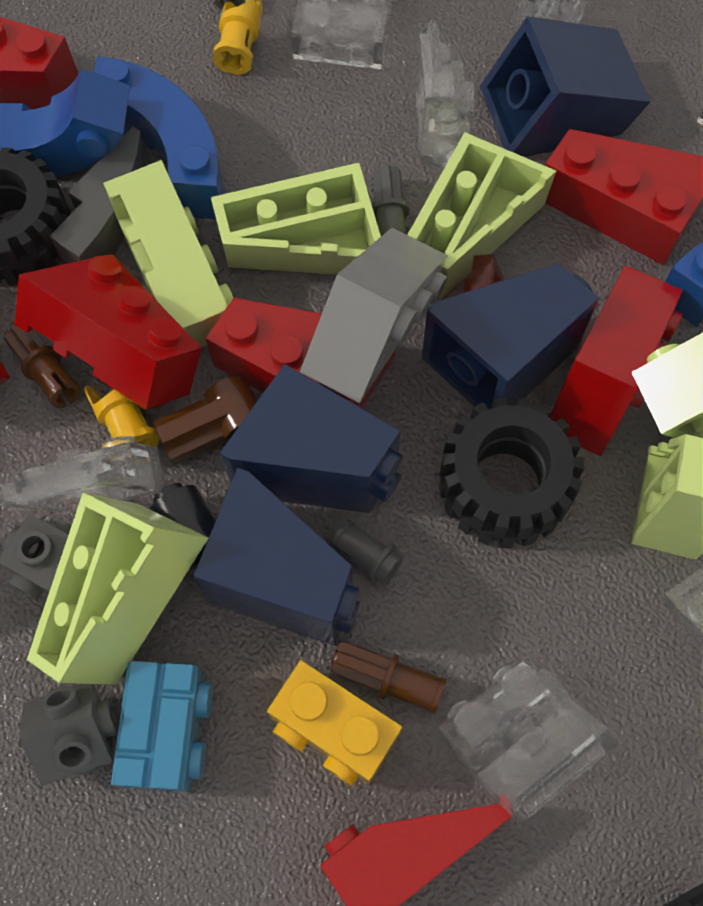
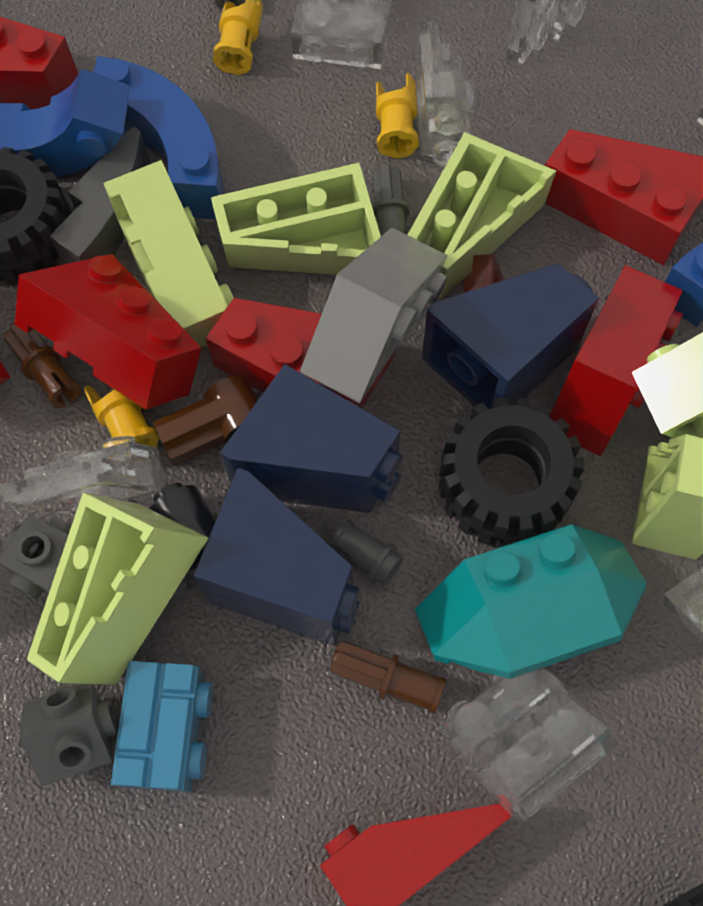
(335, 723): yellow brick -> none
(396, 113): none -> yellow piece
(533, 603): none -> teal wedge
(561, 80): dark blue slope -> none

